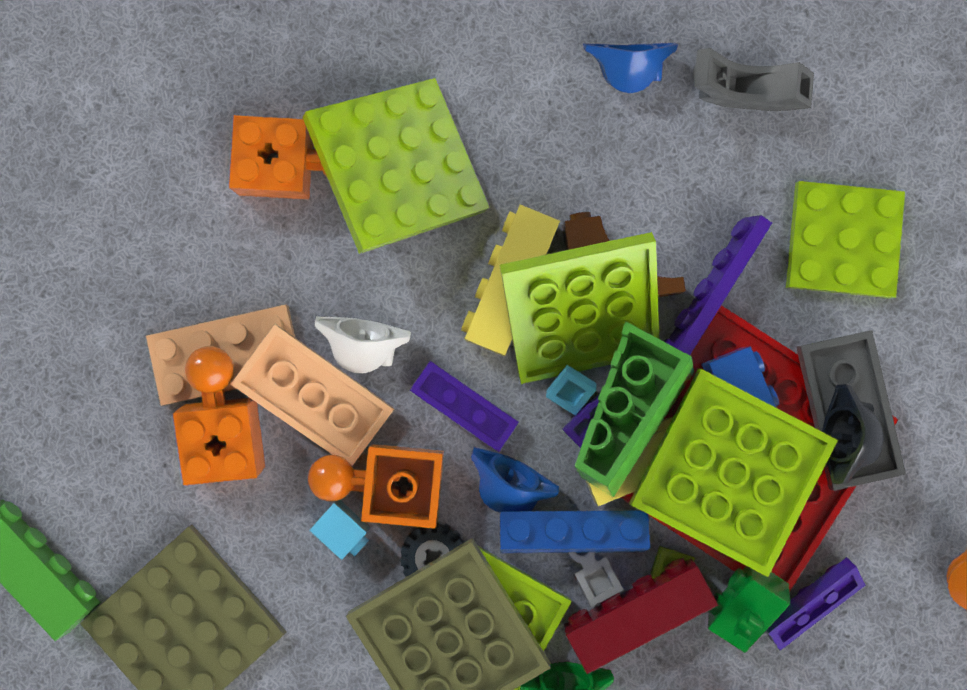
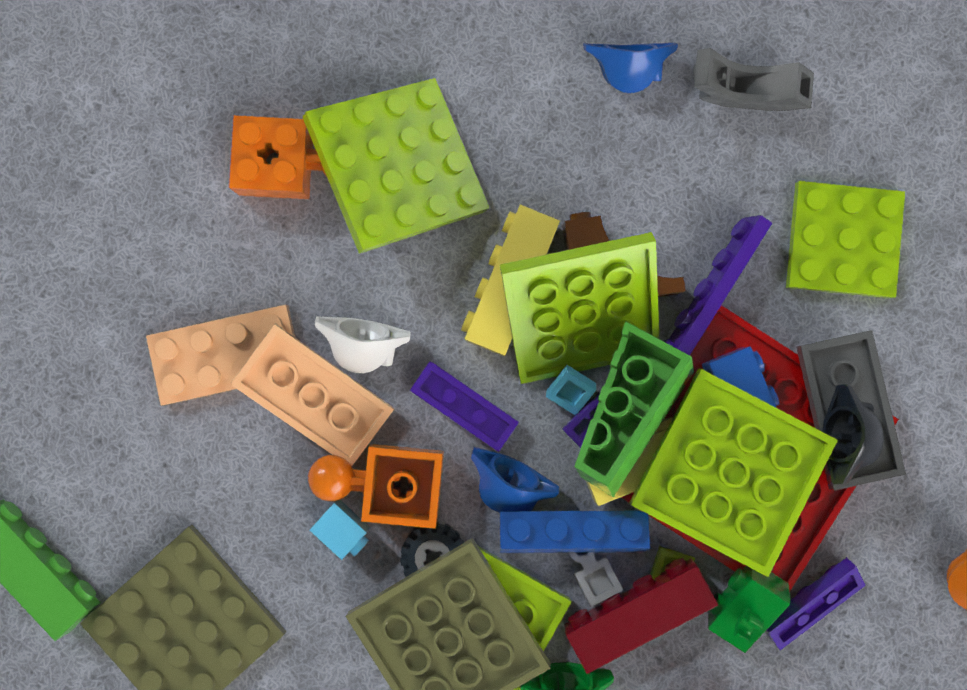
(232, 420): orange brick -> none

